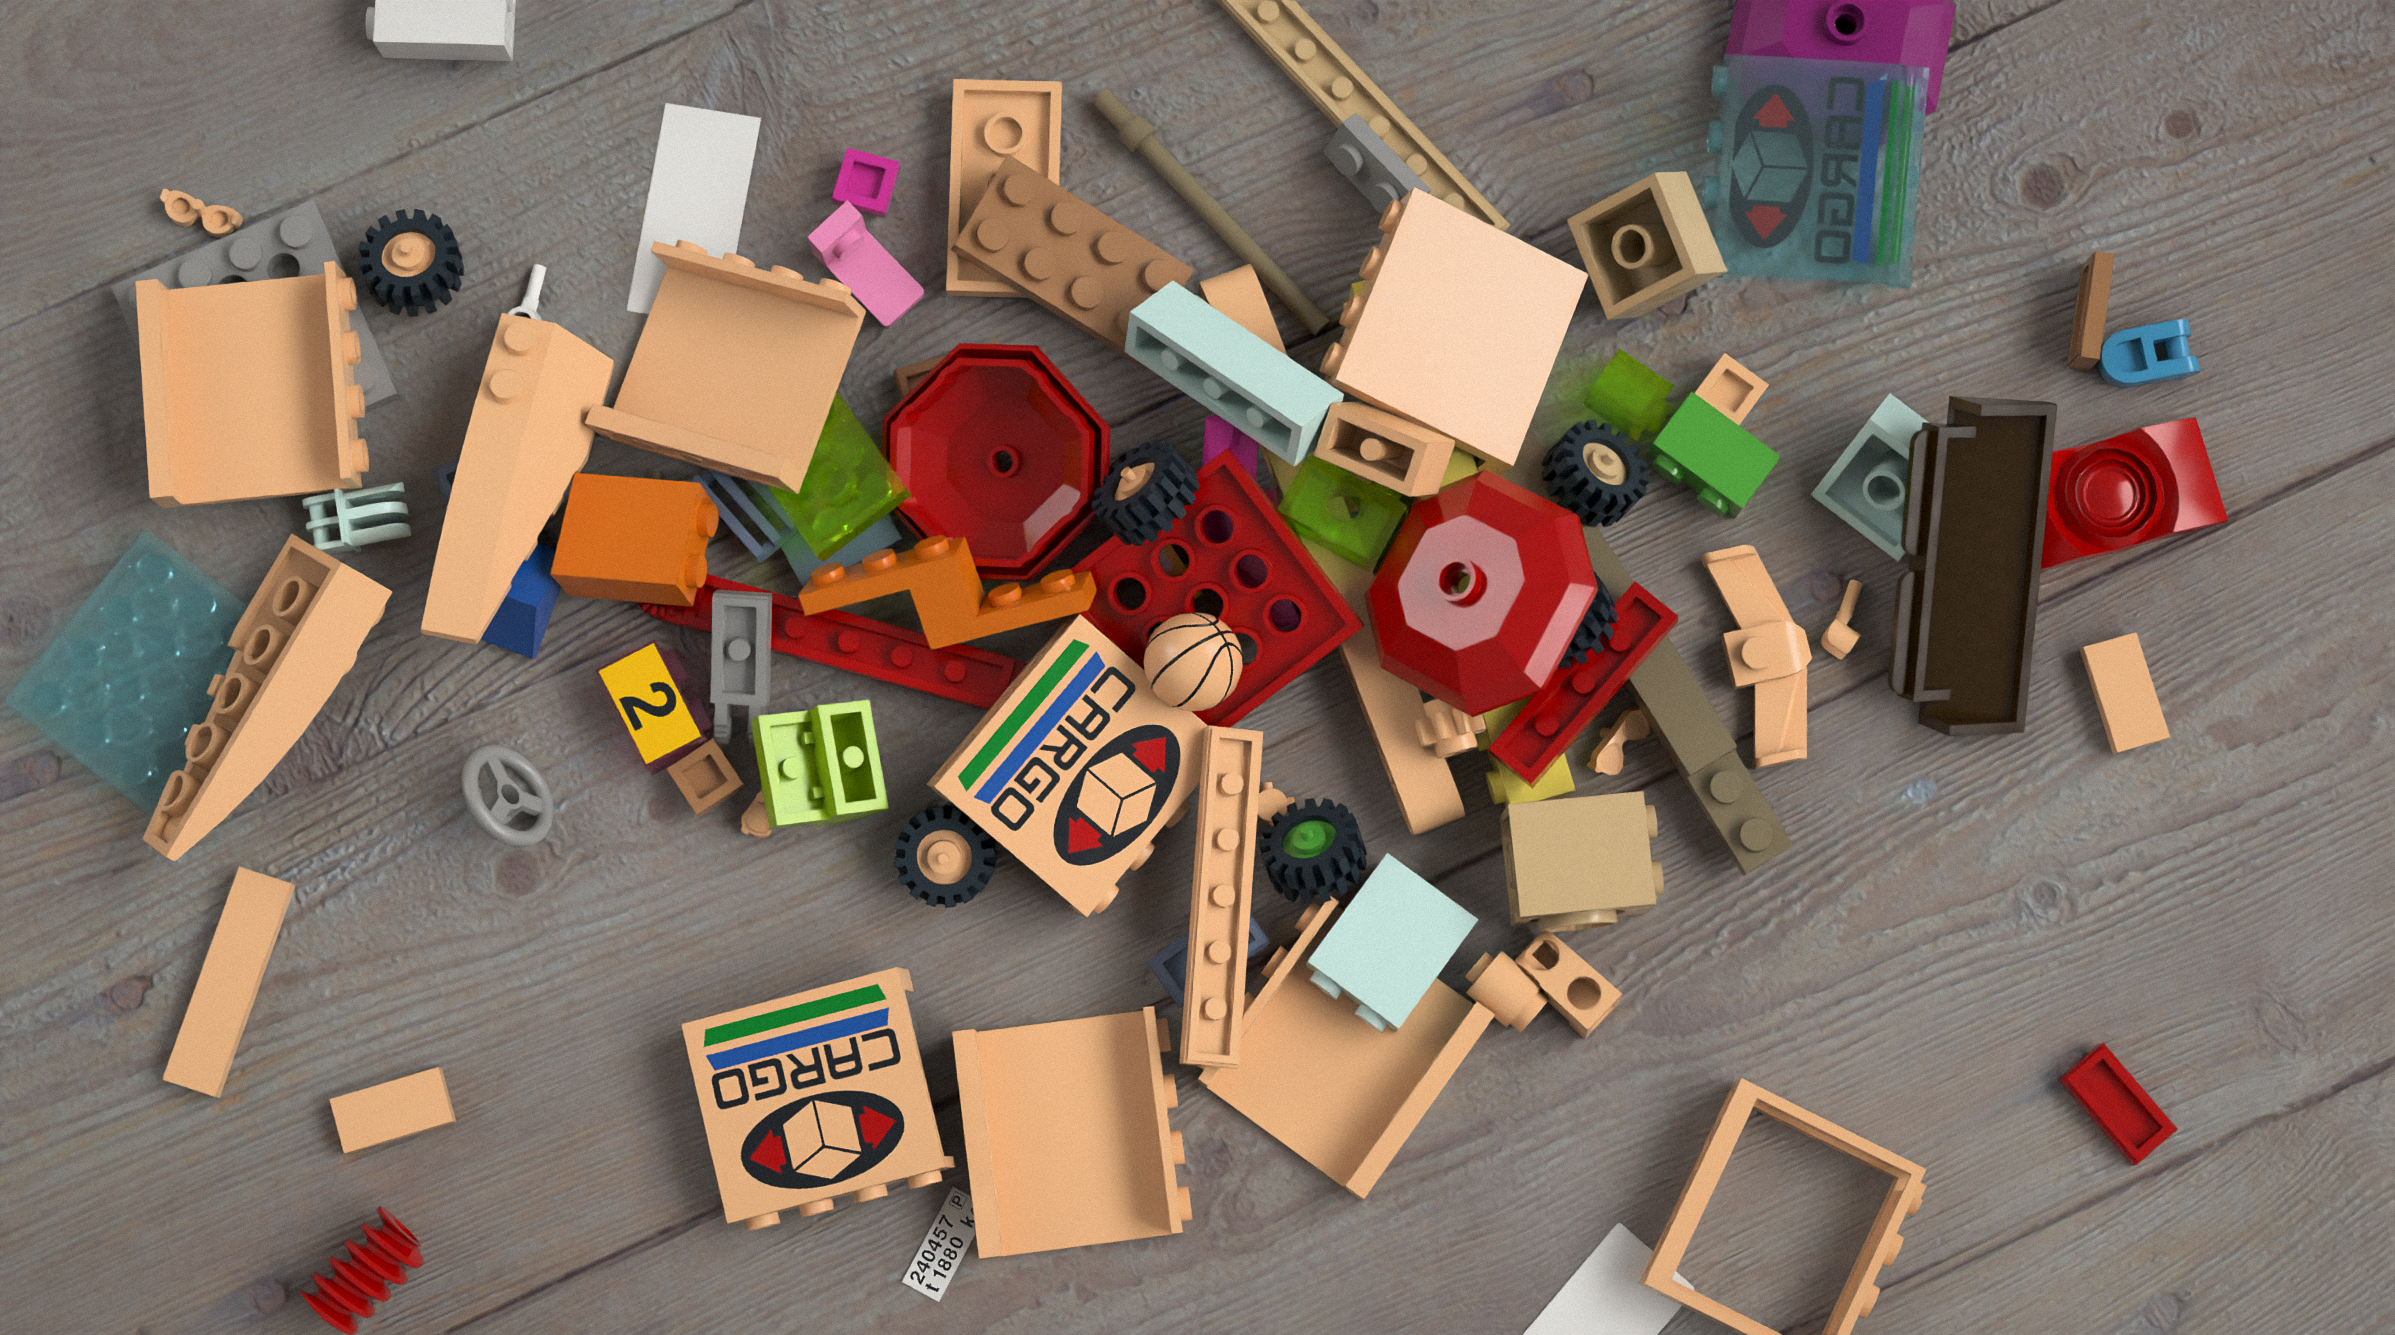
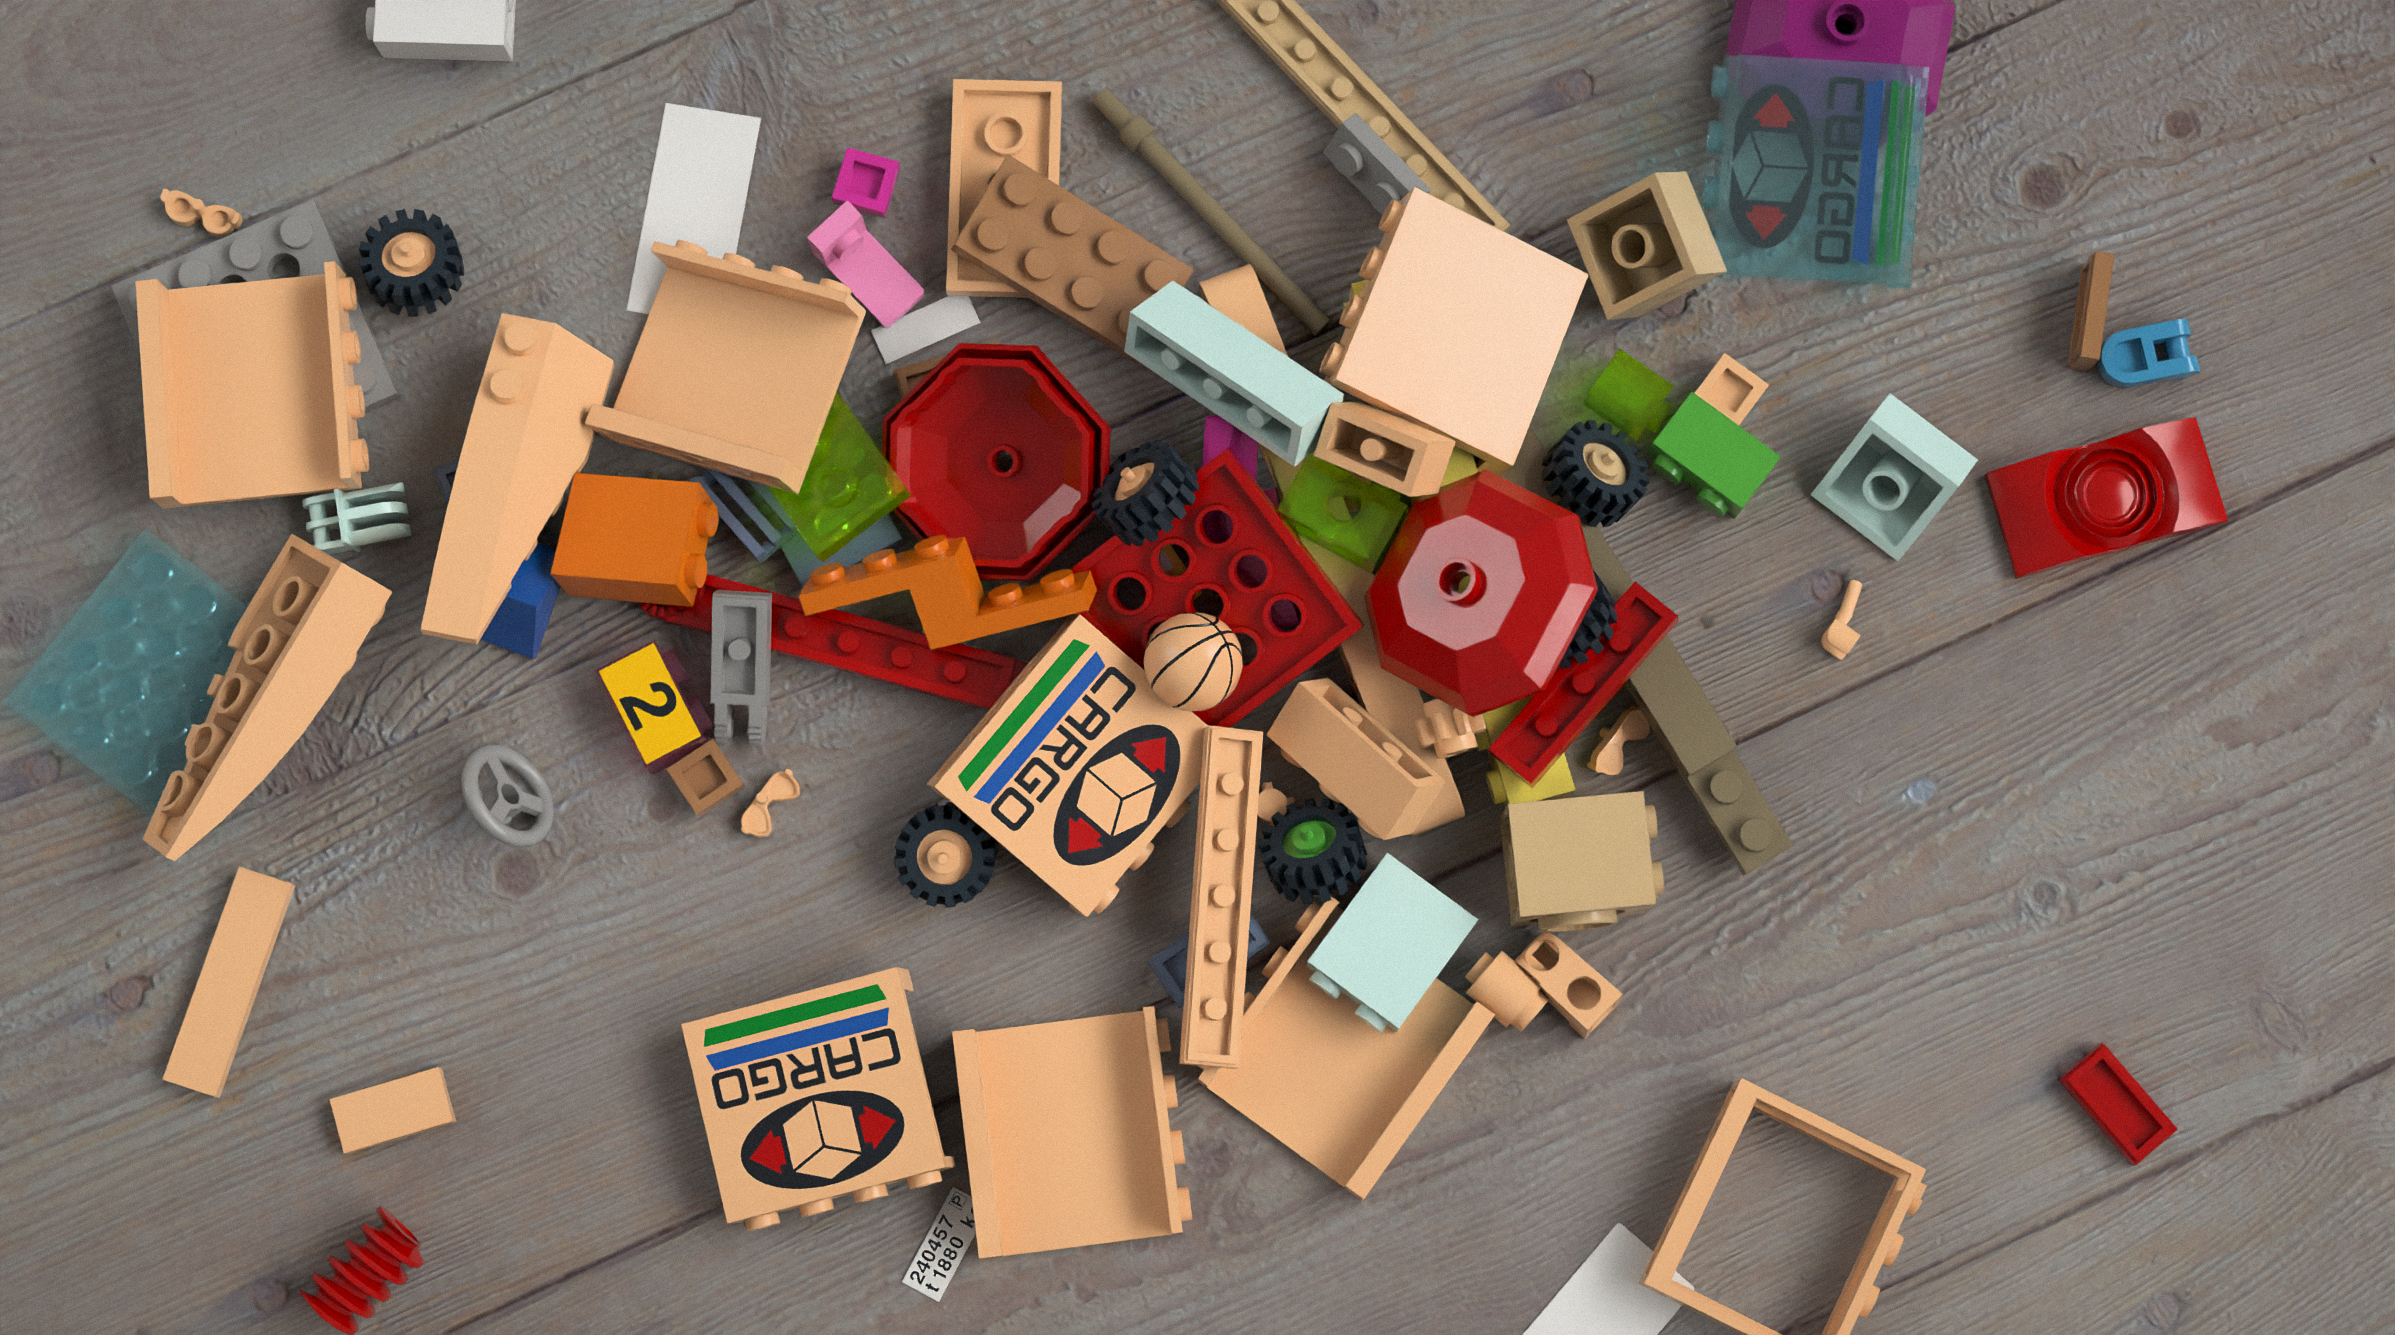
(530, 300): white hand -> none
(819, 765): lime brick -> none
(925, 327): none -> white sticker
(1355, 759): none -> light nougat brick
(1764, 654): light nougat plate -> none
(1973, 564): dark brown slope -> none
(2124, 693): light nougat tile -> none

